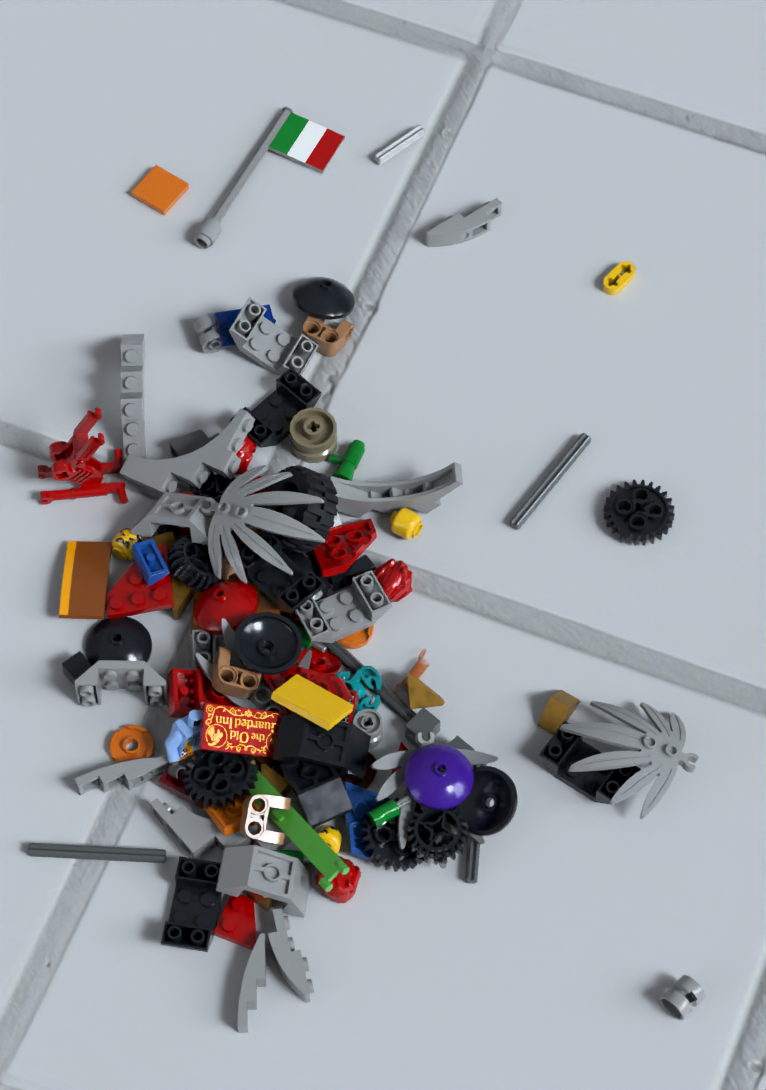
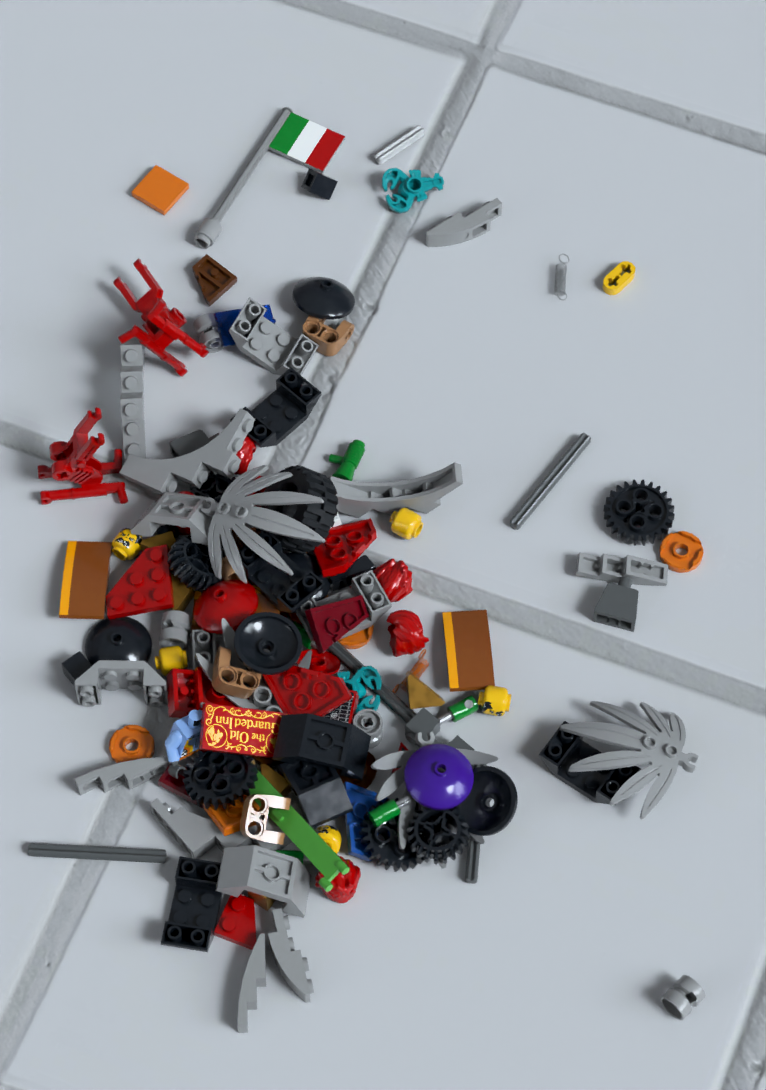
(149, 561): blue slope -> none
(160, 322): none -> red piece
(171, 658): none -> yellow head
(175, 629): none -> light grey wheel
(212, 279): none -> reddish brown wing
(312, 702): yellow tile -> none
(313, 435): dark tan wheel -> none
(319, 184): none -> black panel
(334, 620): none -> dark red wing
(405, 633): none -> red hair
(409, 188): none -> teal animal
(460, 710): none -> green piece
(468, 650): none -> dark orange slope
(494, 700): none -> yellow head
(558, 709): pearl gold slope -> none
(560, 280): none -> light grey piece
(611, 568): none -> light grey slope
(618, 605): none -> dark grey torso
(678, 562): none -> orange tile

